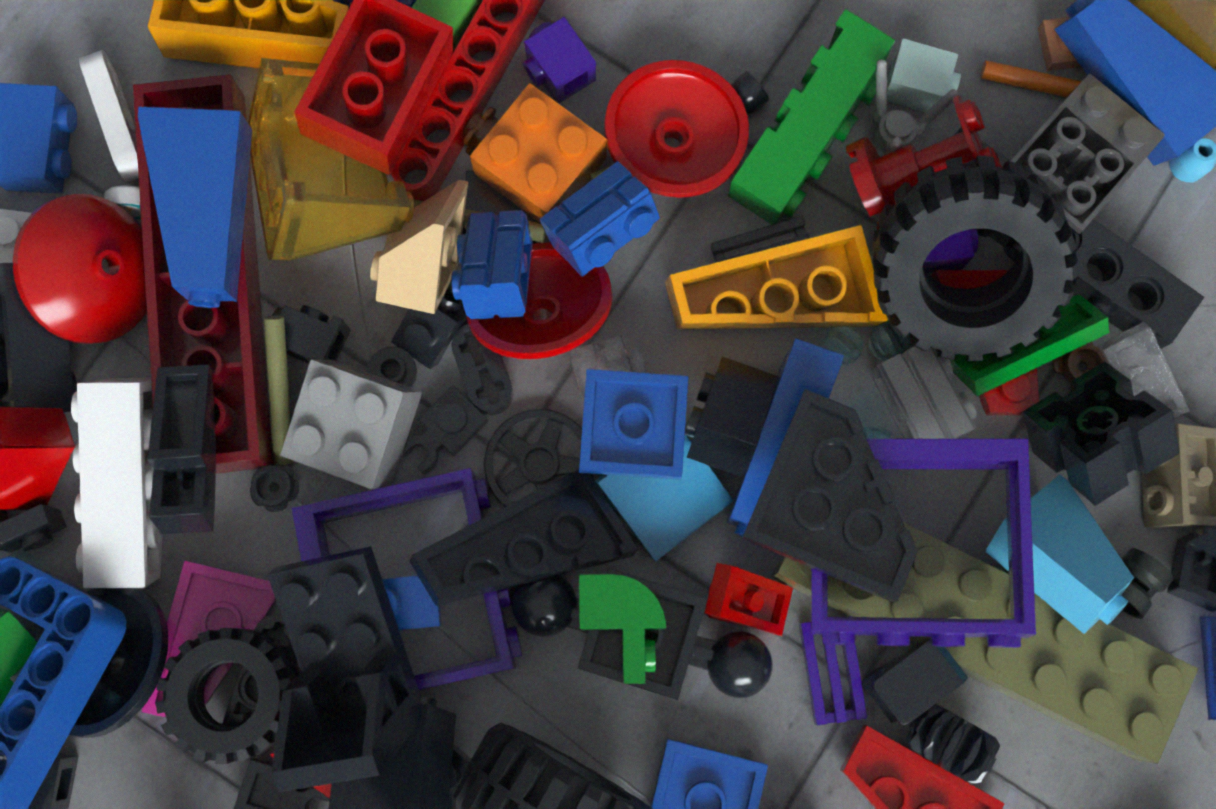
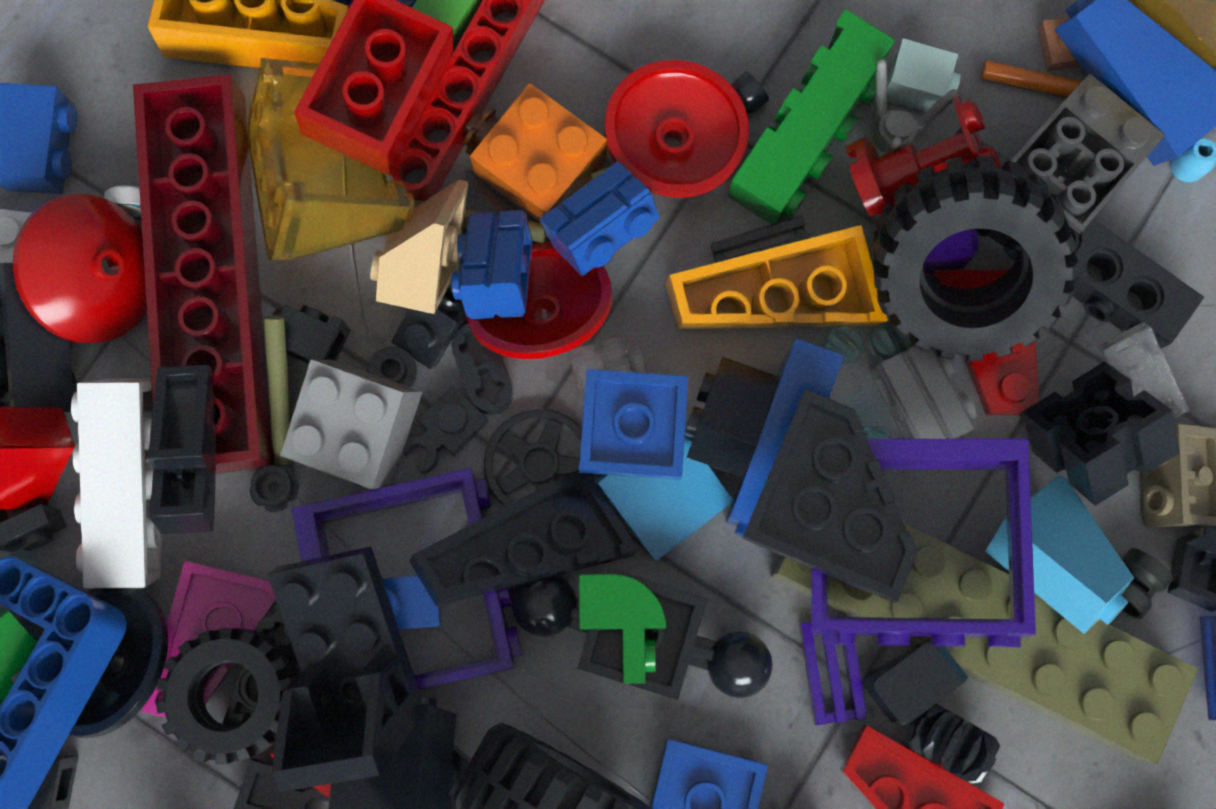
(112, 112): white beam -> none
(199, 193): blue slope -> none
(558, 60): dark purple brick -> none
(748, 600): red slope -> none
(1068, 363): reddish brown plate -> none
(1077, 326): green plate -> none

